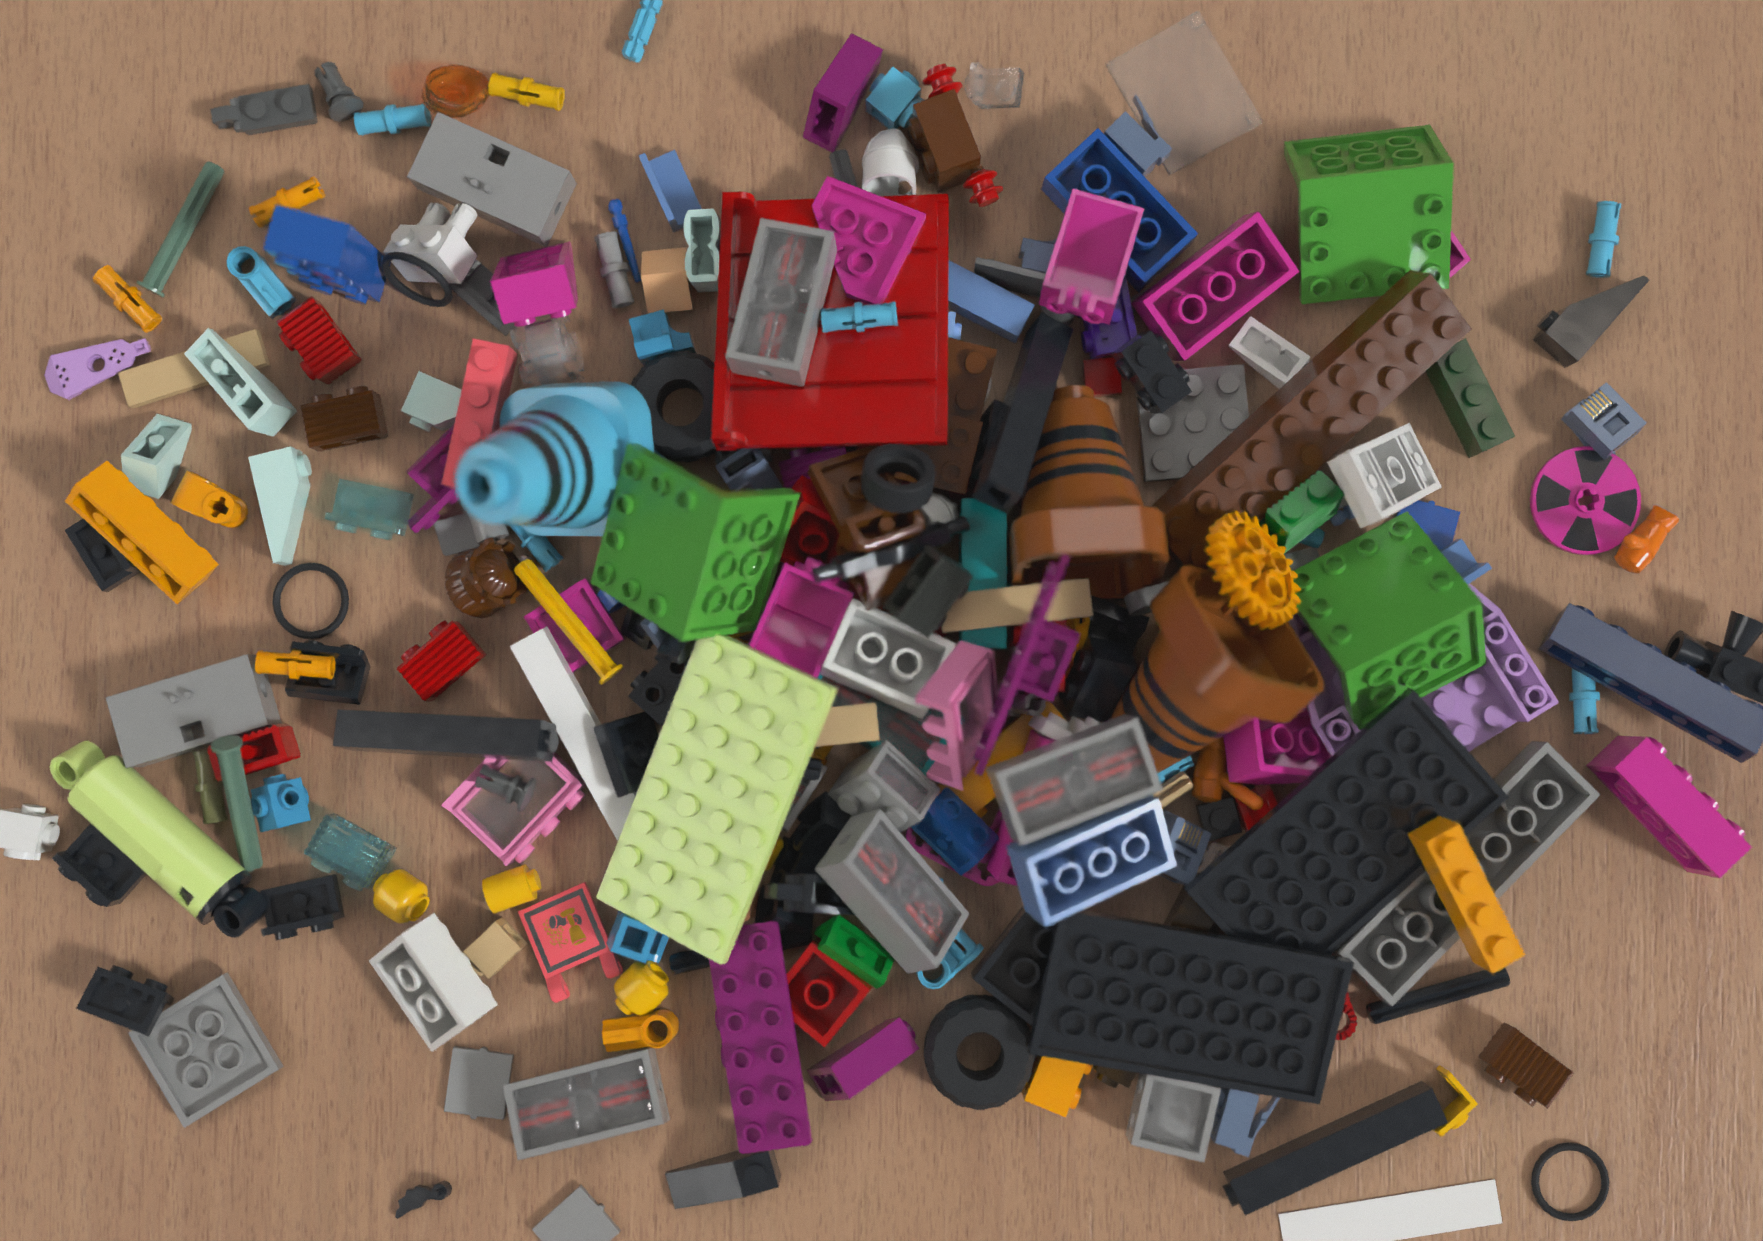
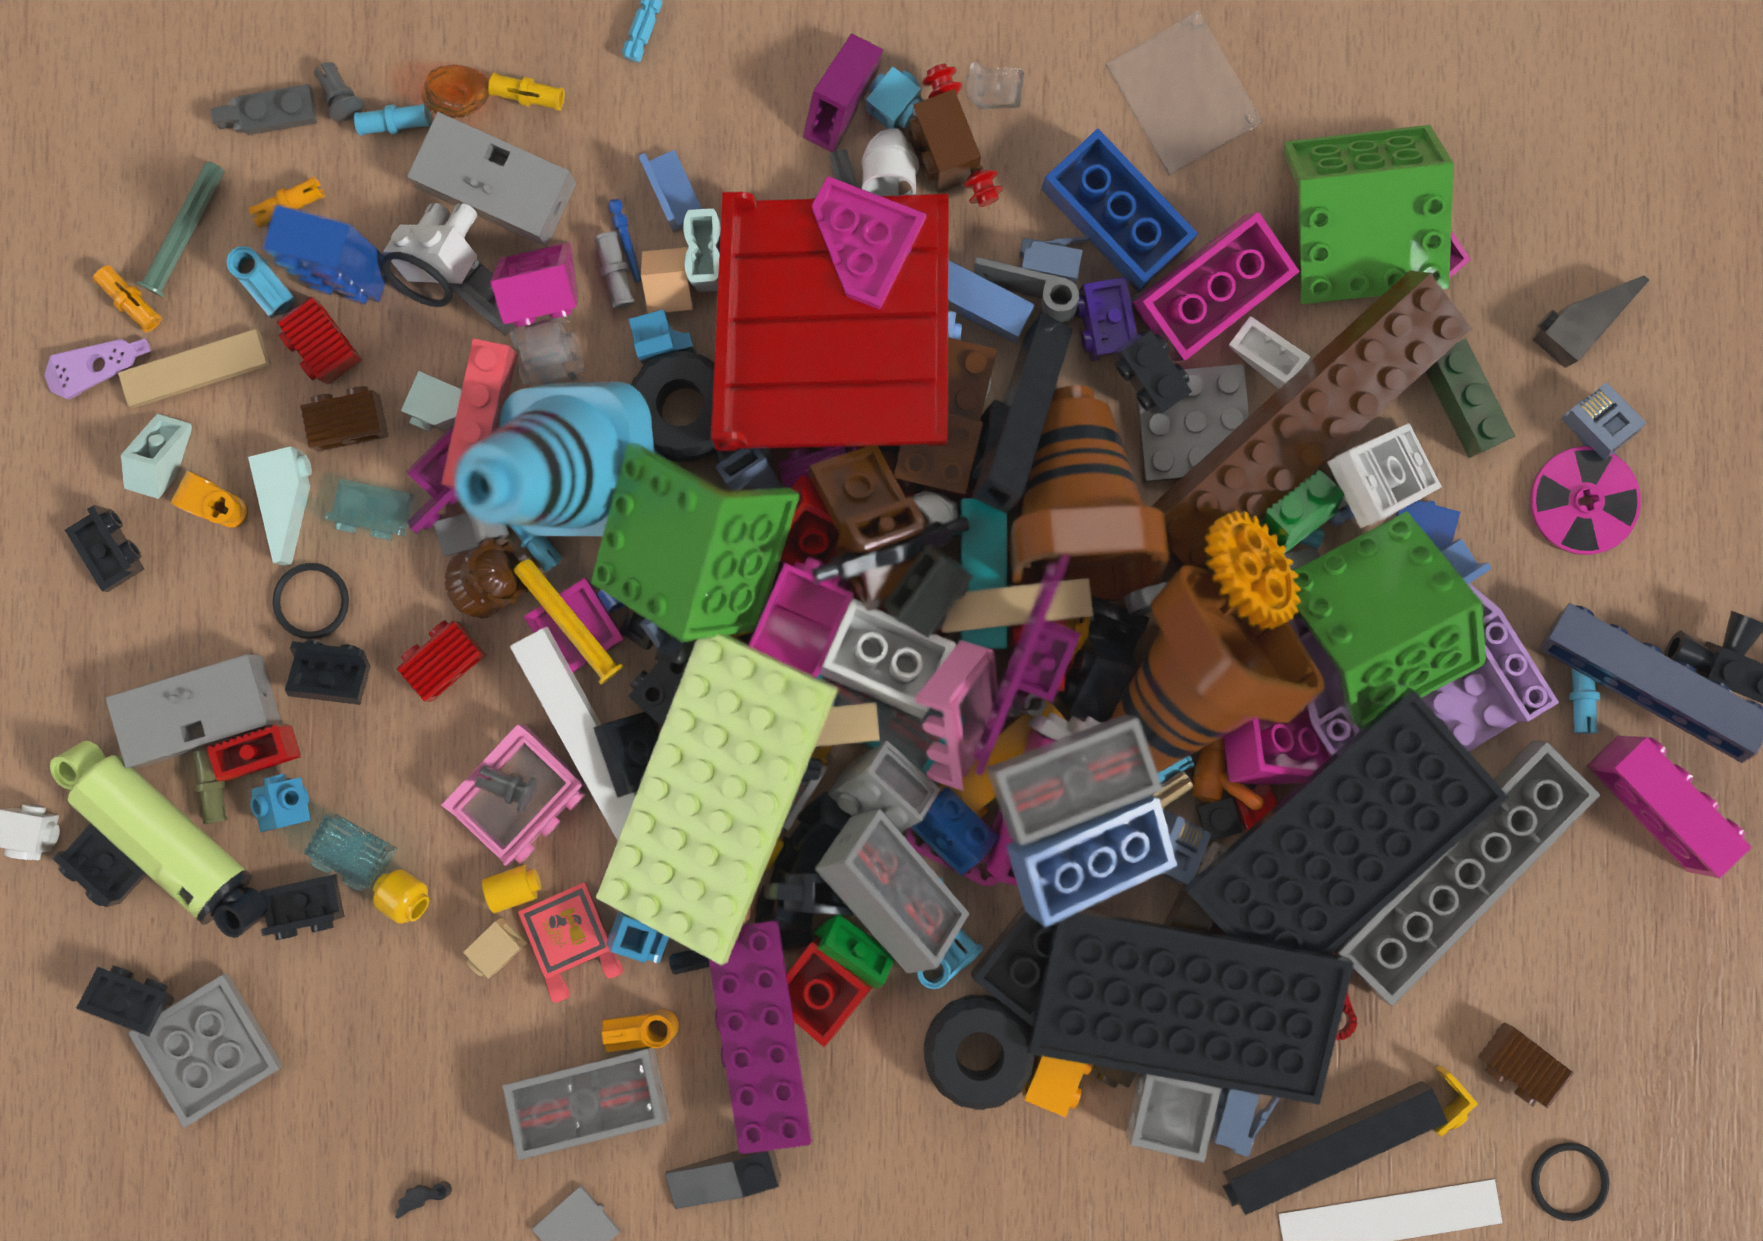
(141, 531): light orange brick -> none
(238, 800): sand green axle -> none
(240, 384): light aqua slope -> none
(295, 664): light orange pin -> none
(433, 981): white brick -> none
(446, 735): black brick -> none
(478, 1082): light grey piece -> none
(641, 988): yellow head -> none
(782, 302): brick -> none
(859, 317): medium azure pin -> none
(864, 1060): magenta slope -> none
(897, 497): black tyre -> none
(1090, 257): dark pink piece -> none
(1102, 377): red tile -> none
(1138, 144): sand blue piece -> none
(1438, 995): black axle -> none
(1466, 894): light orange brick -> none
(1603, 239): medium azure pin -> none
(1644, 542): orange piece -> none

